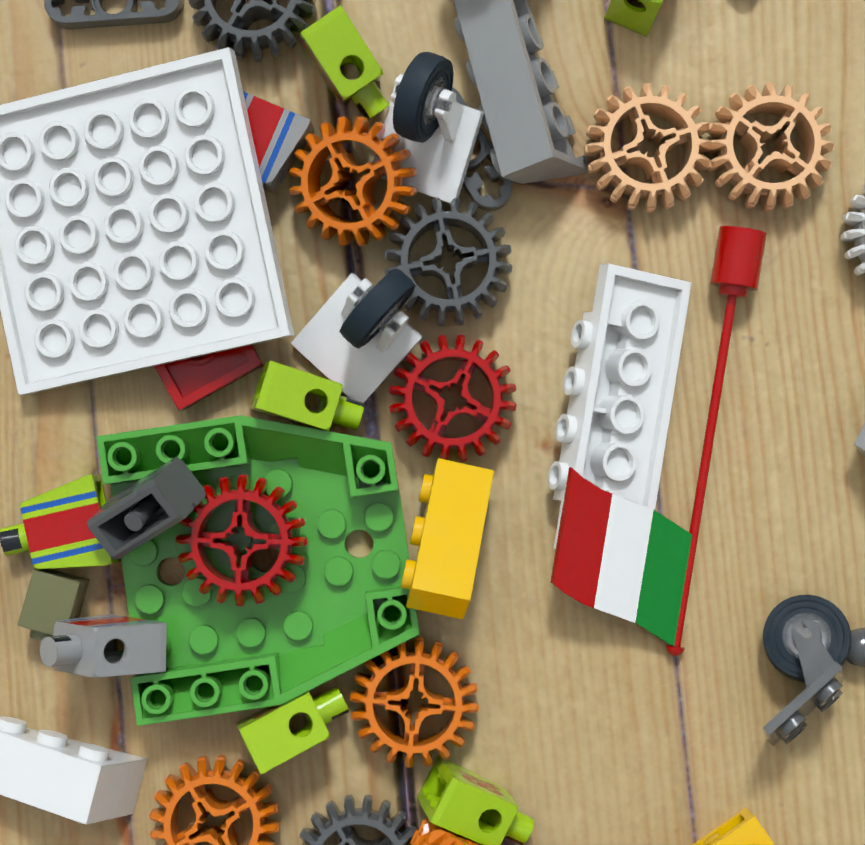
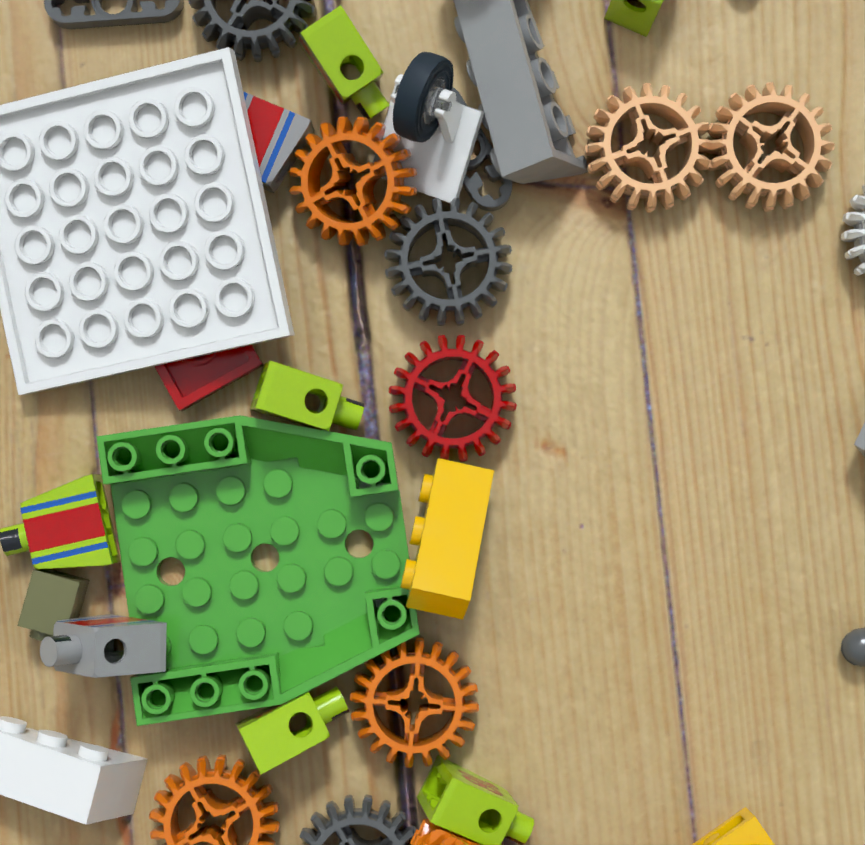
(146, 508): dark grey brick -> none
(241, 563): red gear -> none
(361, 333): white plate -> none
(622, 385): white plate -> none
(630, 555): flag -> none
(808, 643): plate -> none

